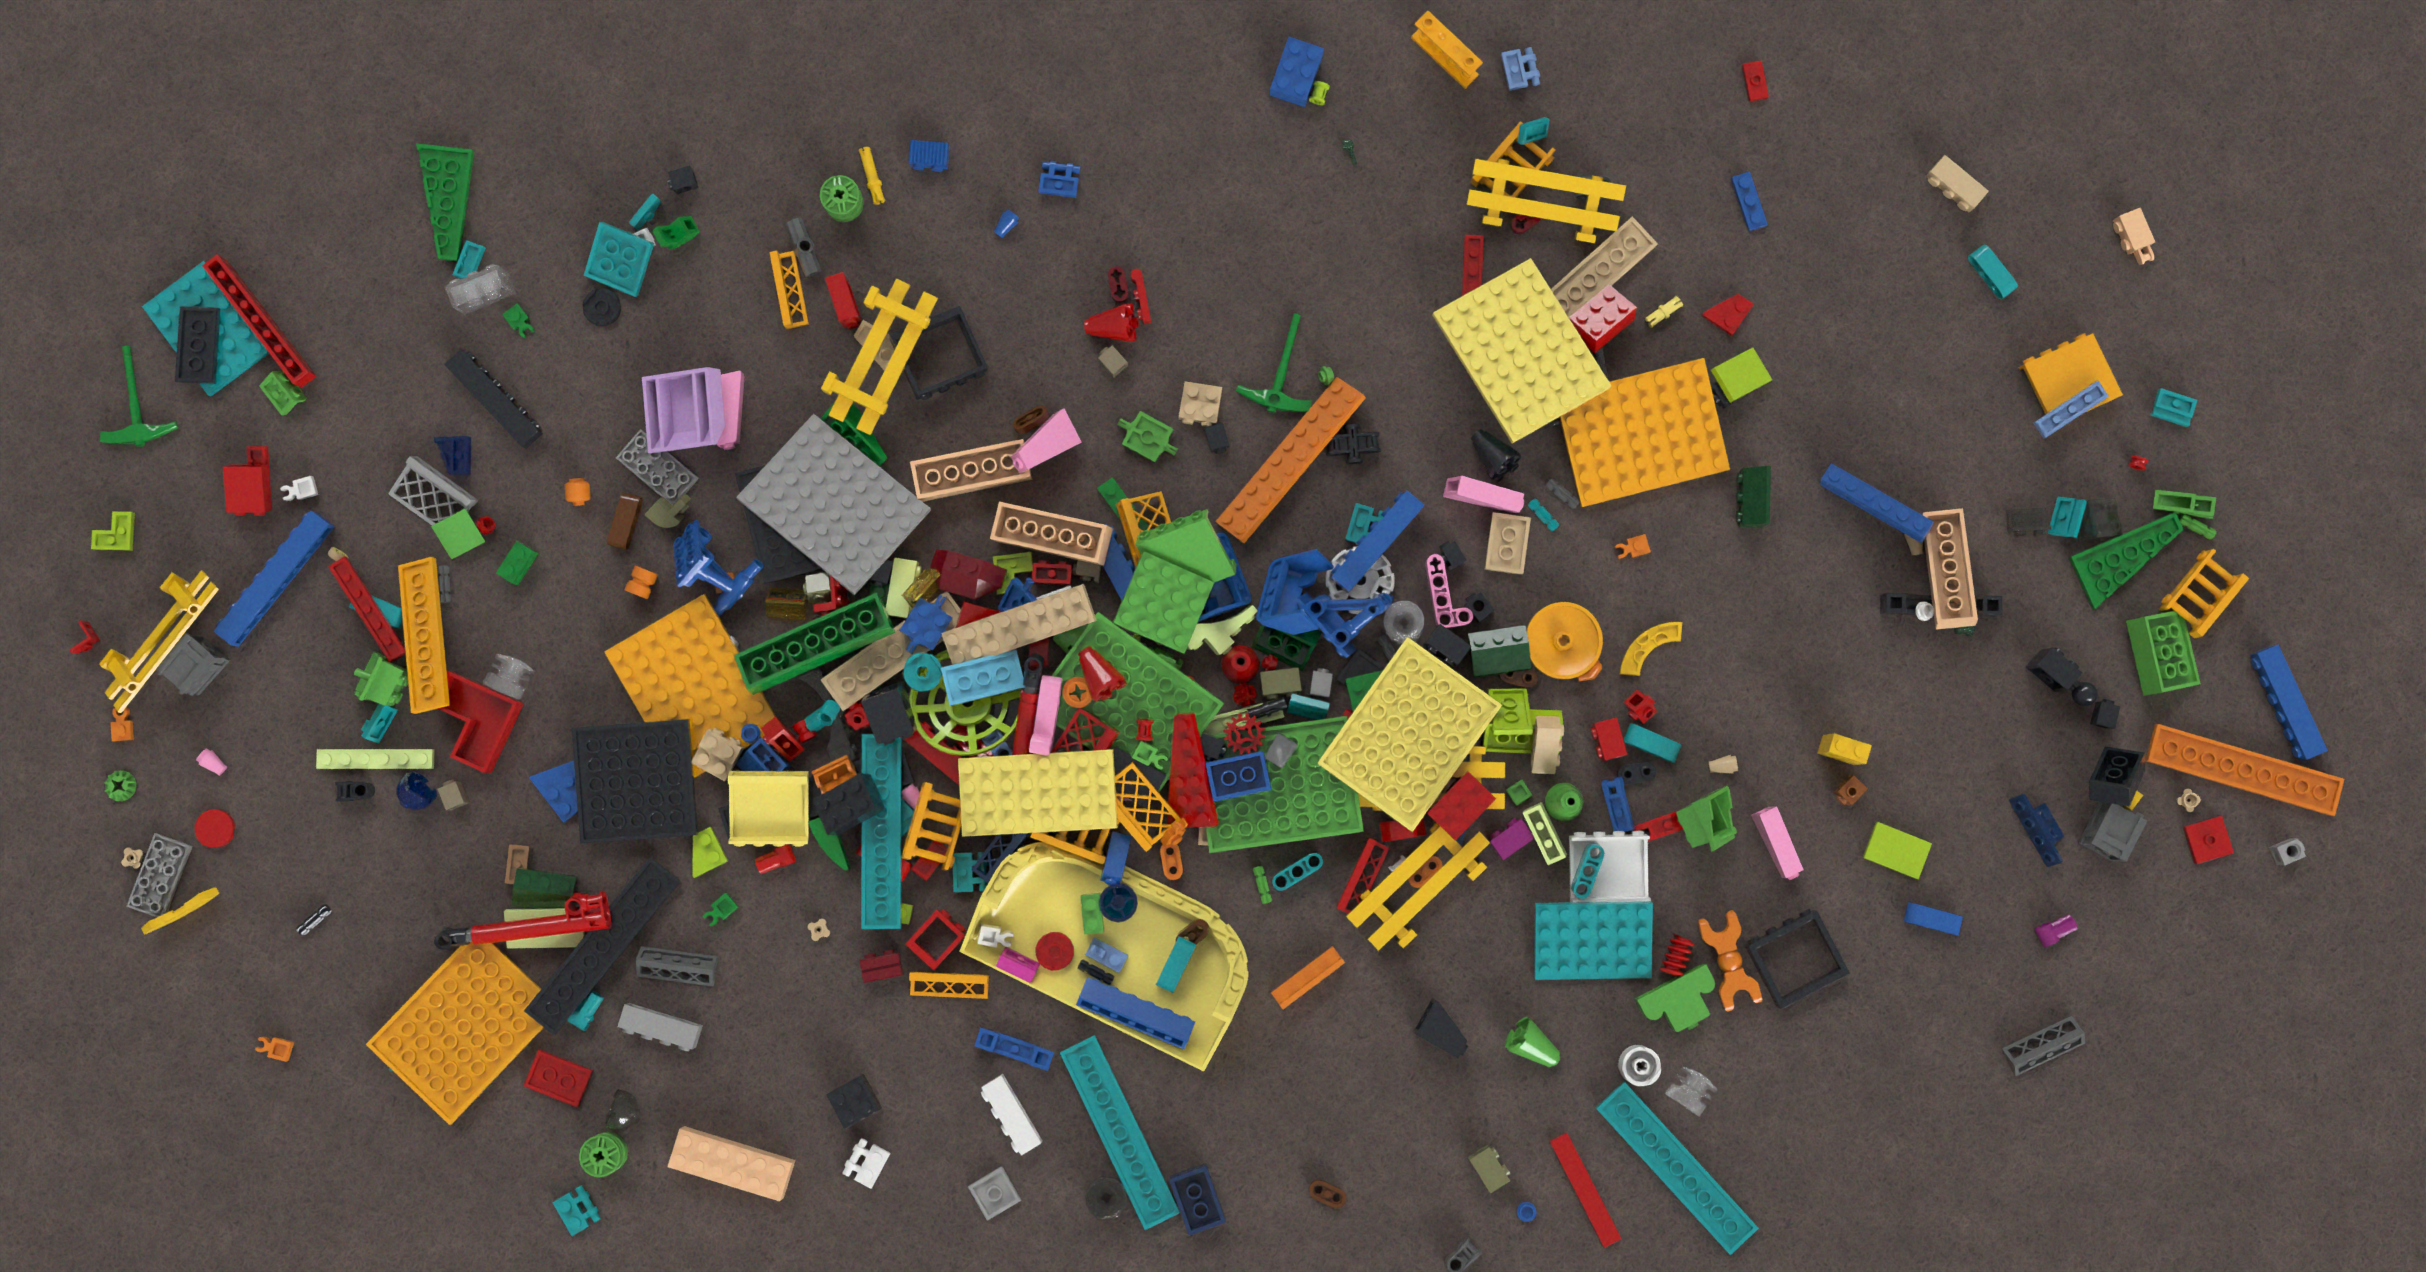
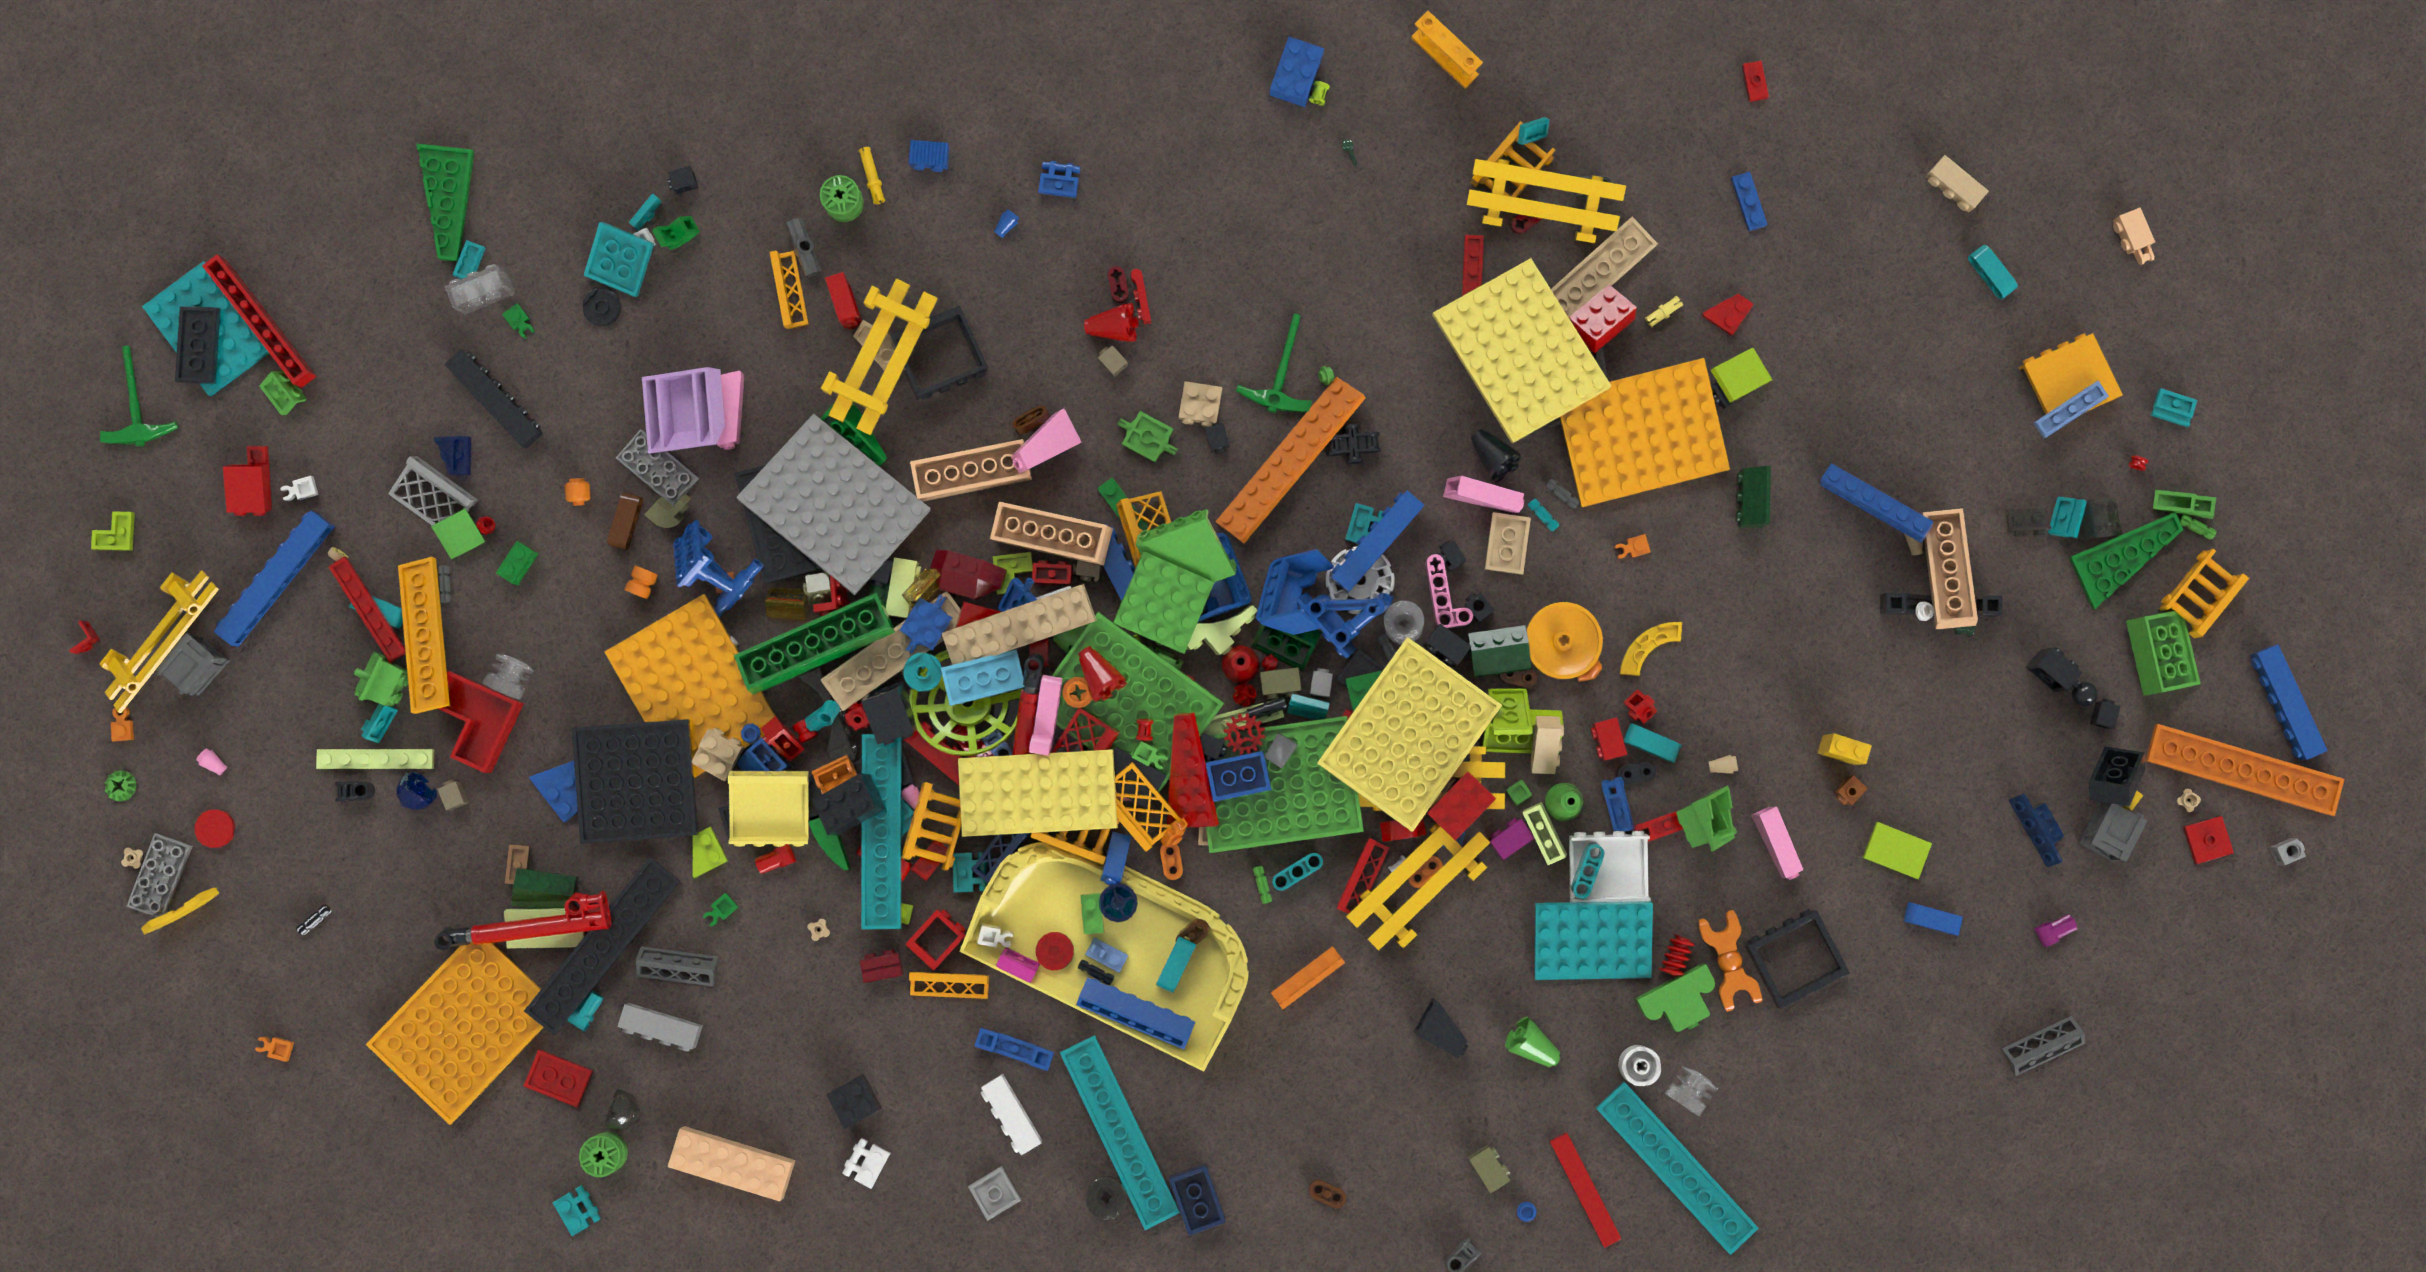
(1514, 68): medium blue plate -> none

